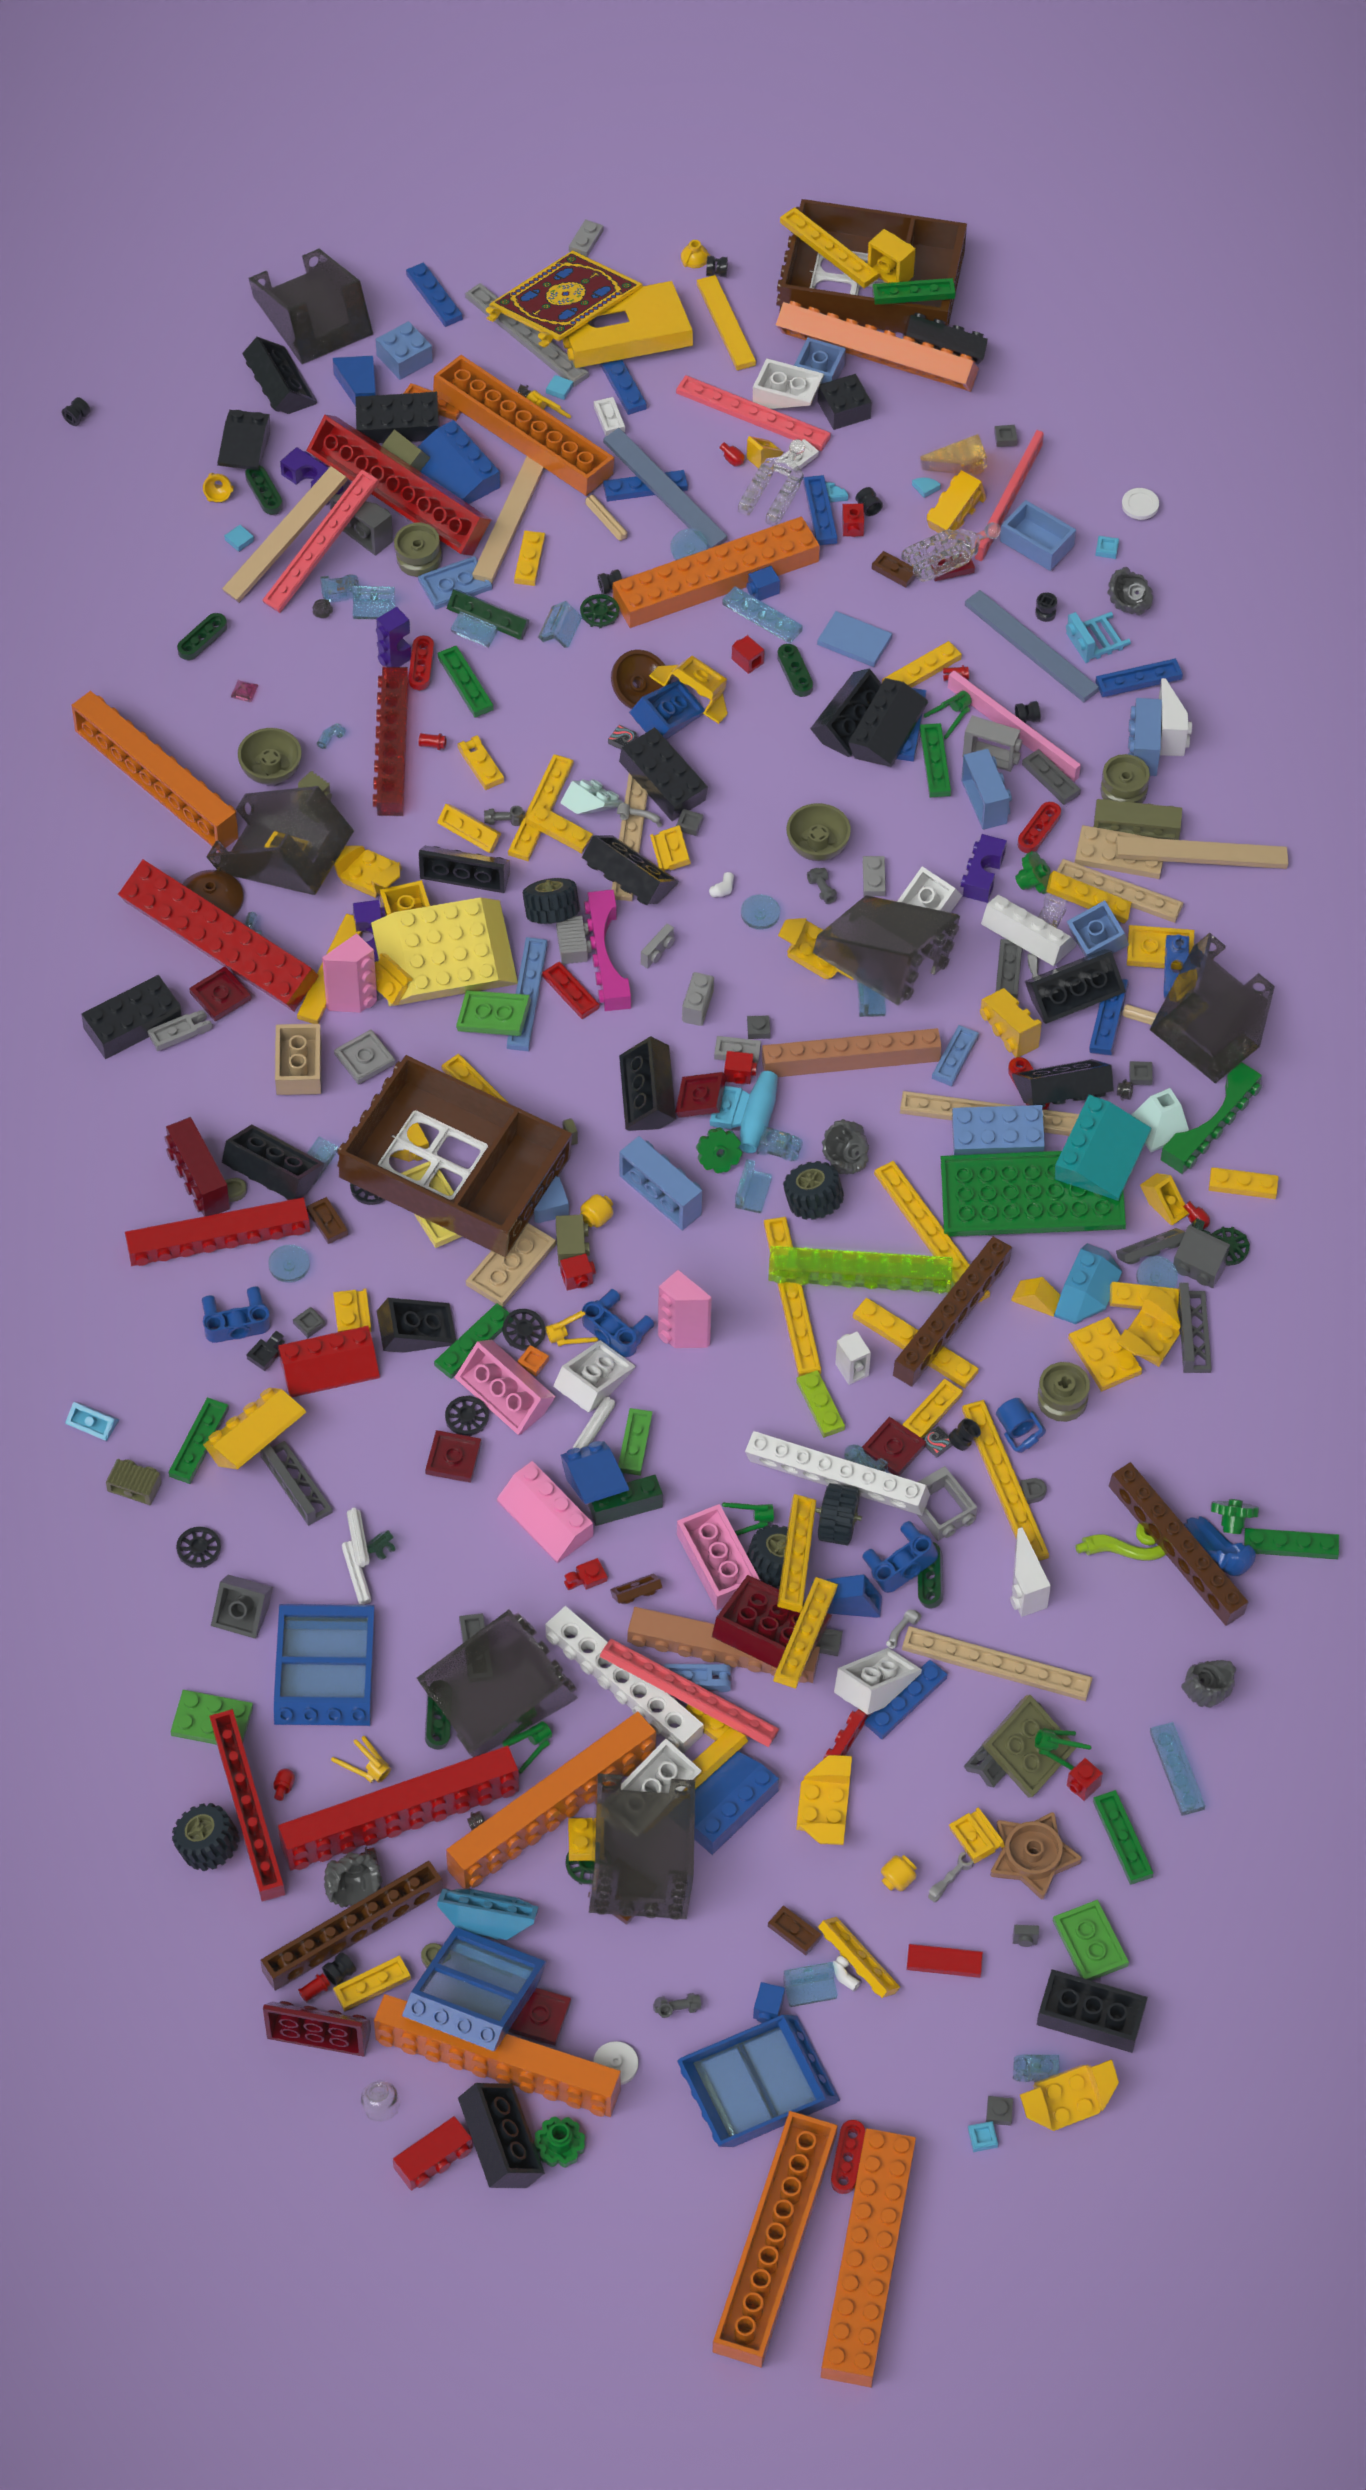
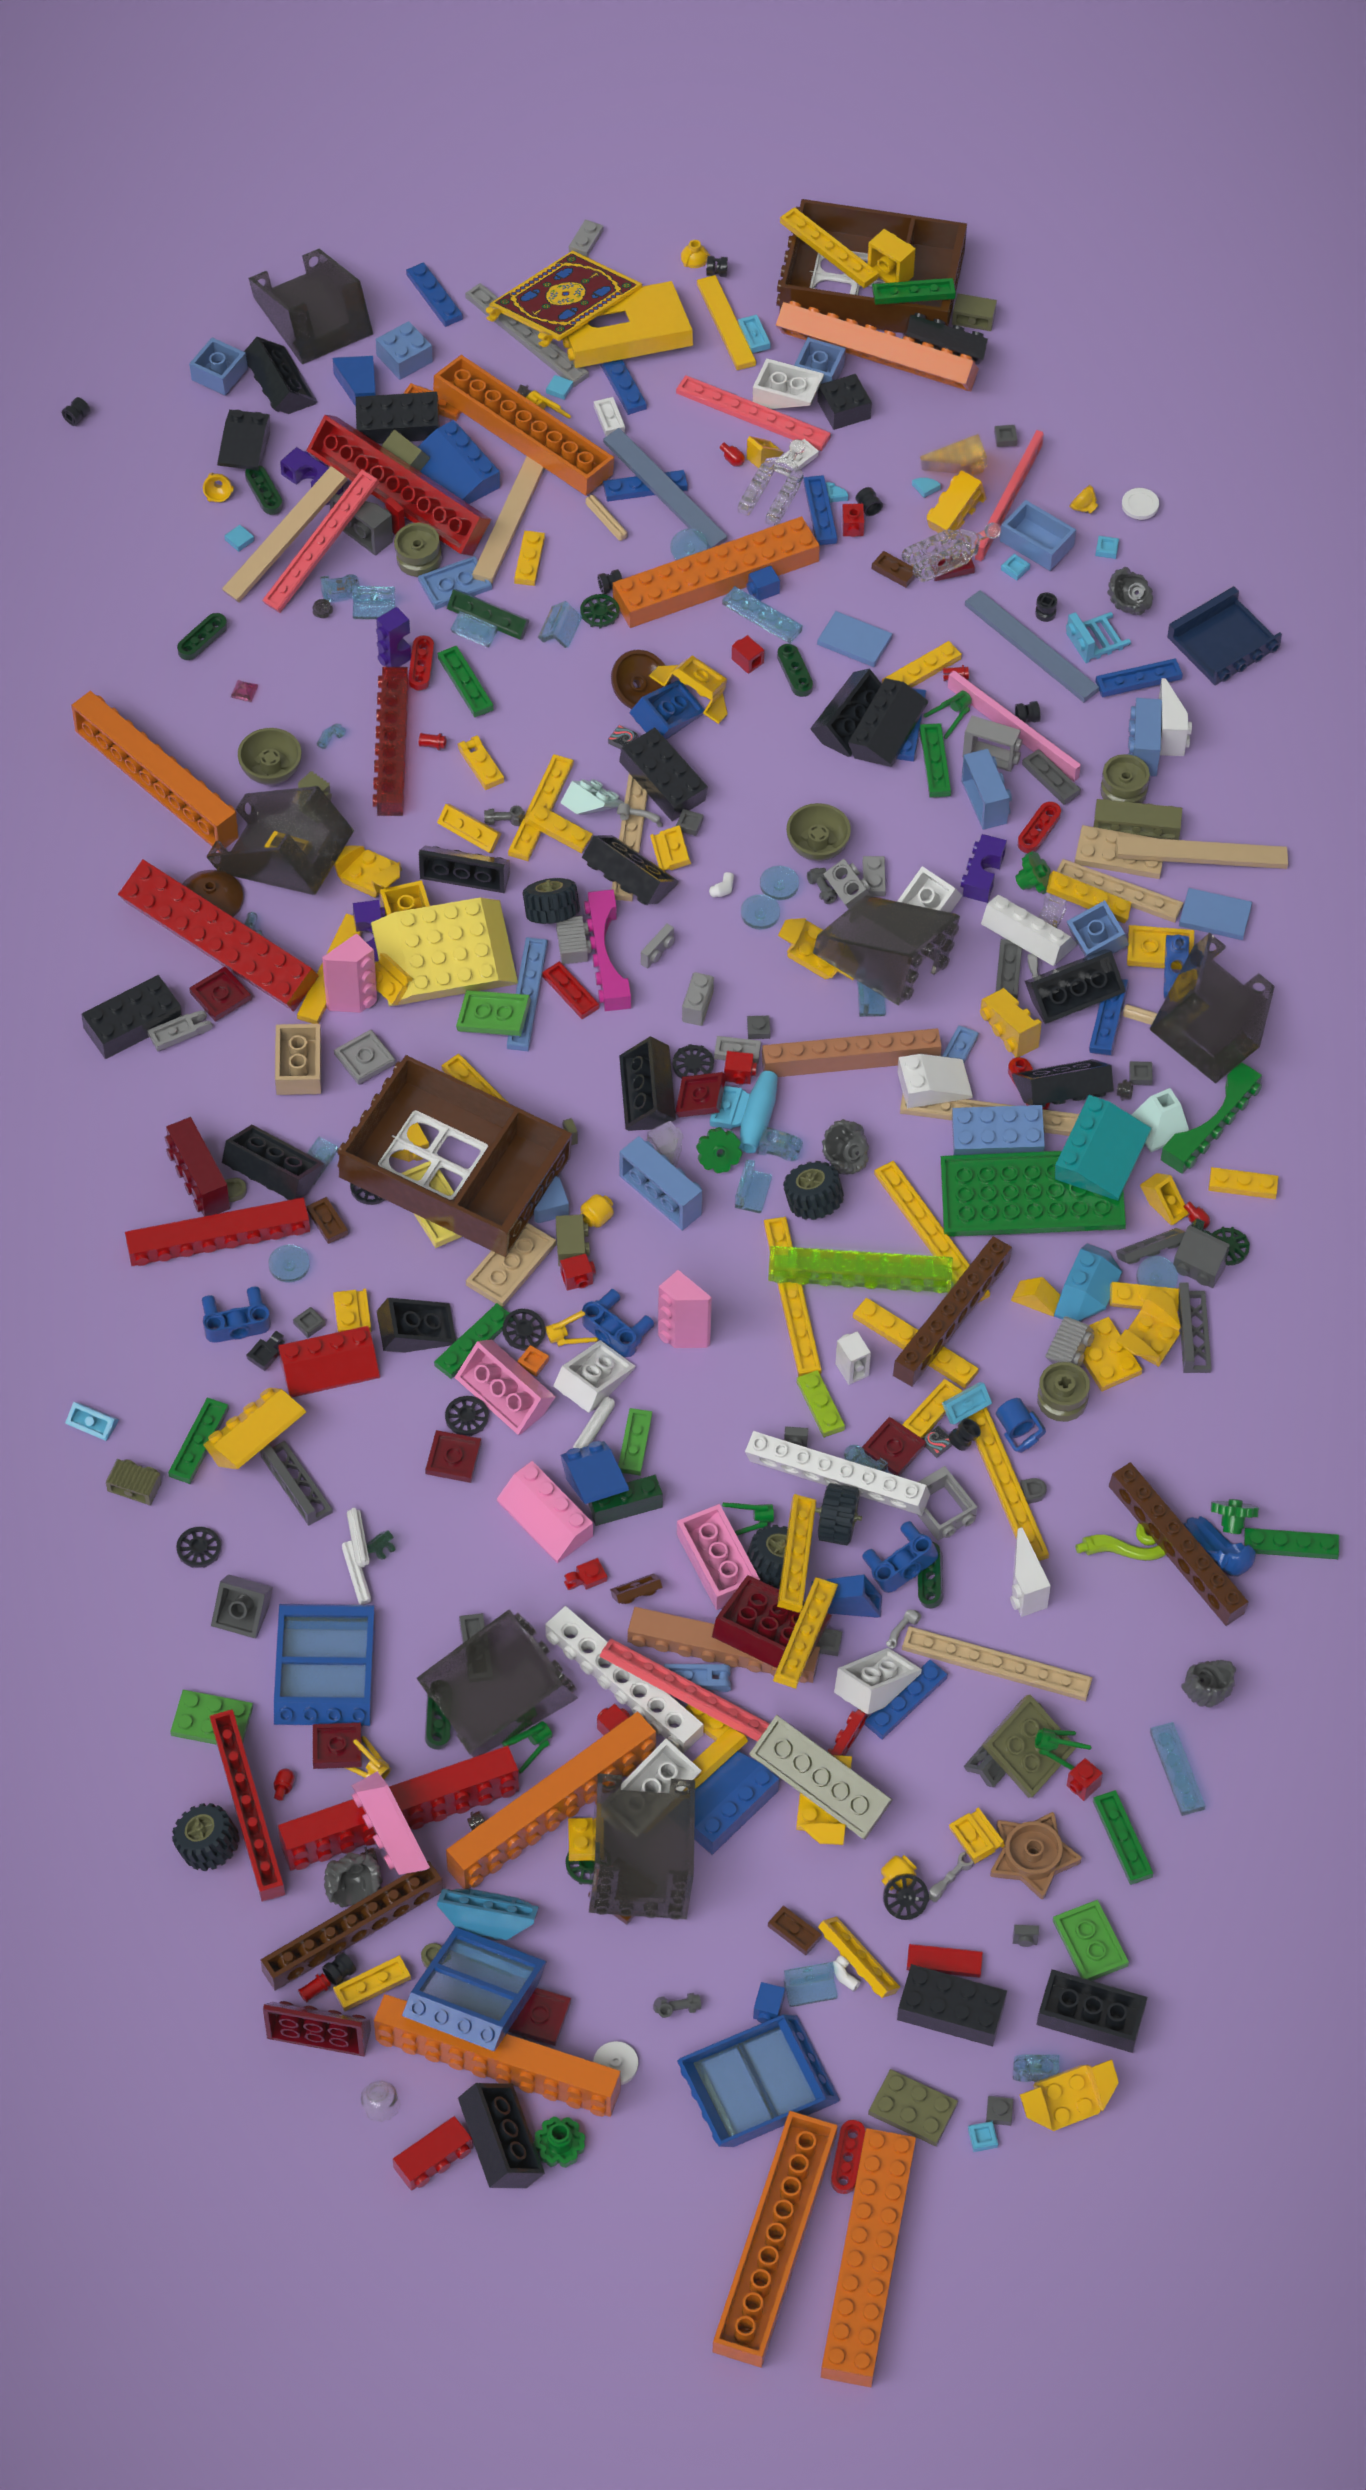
(218, 366): none -> medium blue brick
(335, 1746): none -> dark red plate
(389, 1824): none -> bright pink slope
(397, 514): none -> red tile
(611, 1718): none -> red brick
(667, 1141): none -> clear slope
(692, 1062): none -> black wheel
(754, 333): none -> medium azure plate
(779, 882): none -> clear light blue piece
(796, 1435): none -> dark grey plate
(820, 1777): none -> plate
(849, 884): none -> light grey brick
(905, 1896): none -> black wheel
(913, 2107): none -> olive plate
(932, 1080): none -> white slope
(951, 2005): none -> black brick
(966, 1403): none -> medium azure plate
(974, 312): none -> olive brick
(1015, 567): none -> medium azure tile
(1070, 1342): none -> light grey brick
(1085, 500): none -> yellow piece
(1215, 914): none -> medium blue tile
(1222, 637): none -> dark blue panel

